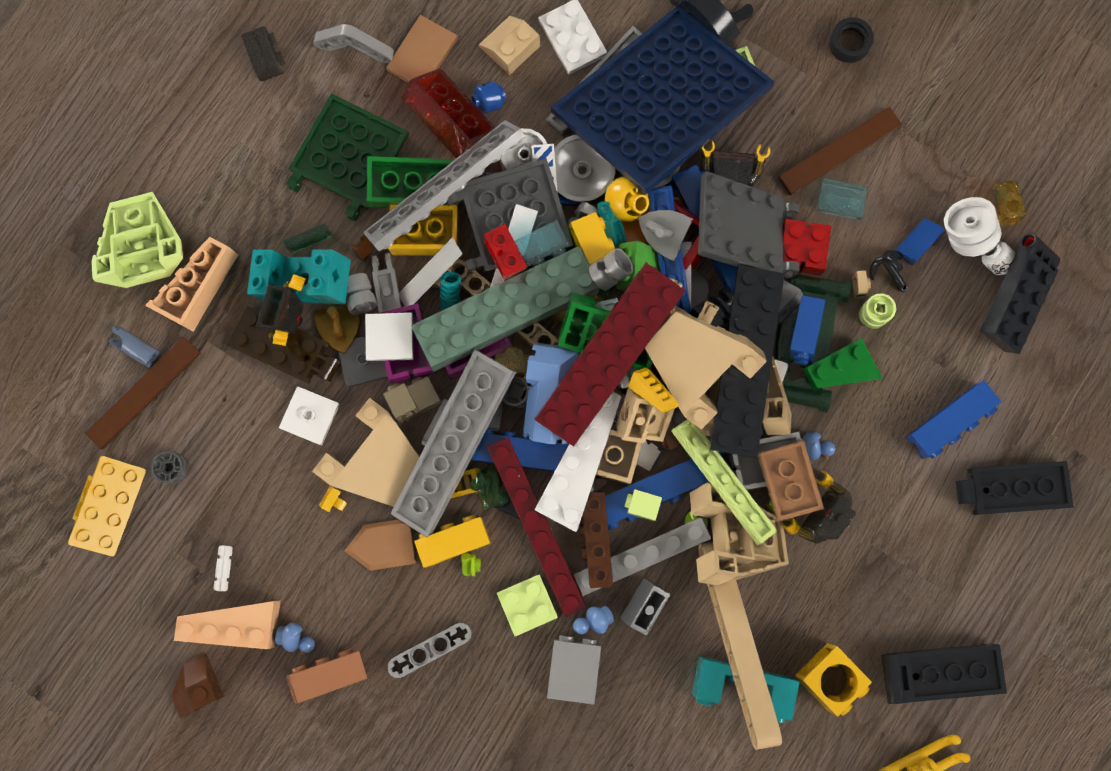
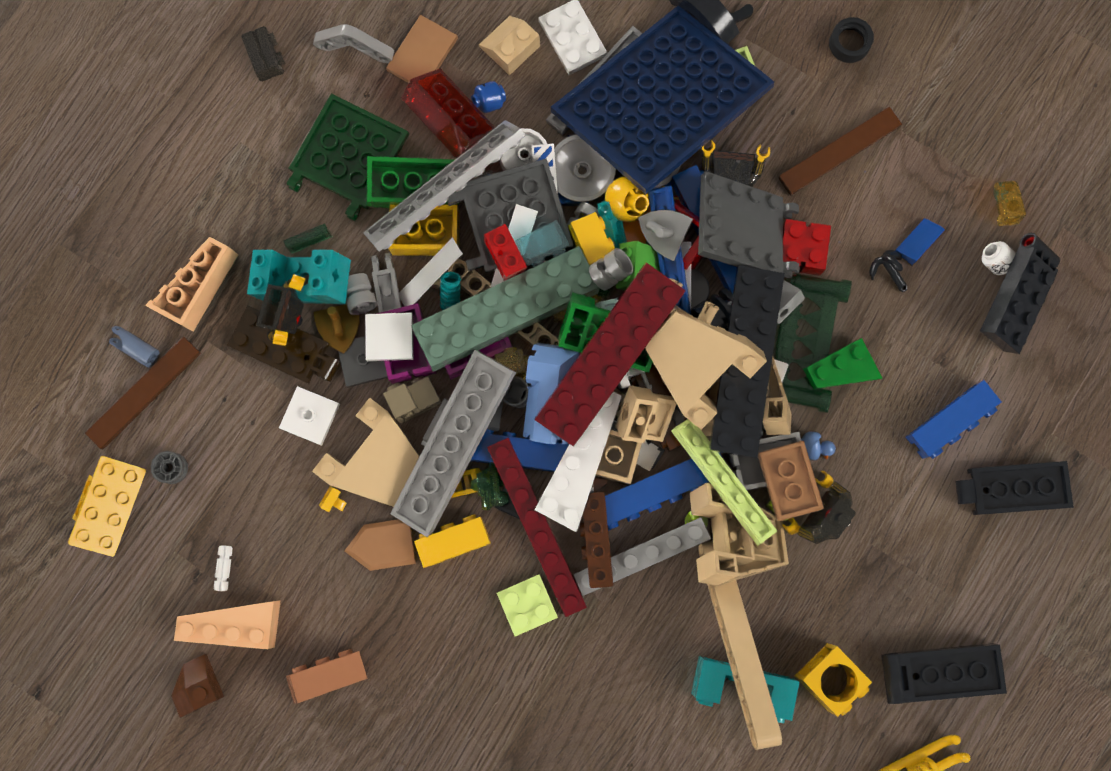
(136, 243): yellowish green wedge -> none
(290, 638): medium blue animal -> none
(362, 249): reddish brown tile -> none
(431, 652): light grey beam -> none
(470, 564): lime plate -> none
(574, 670): light grey brick -> none
(595, 619): medium blue animal -> none
(643, 505): yellowish green brick -> none
(645, 606): dark grey brick -> none
(652, 390): yellow slope -> none
(807, 330): blue brick -> none
(842, 199): clear light blue plate -> none
(861, 284): tan plate -> none
(877, 311): yellowish green wheel -> none
(972, 226): white wheel -> none

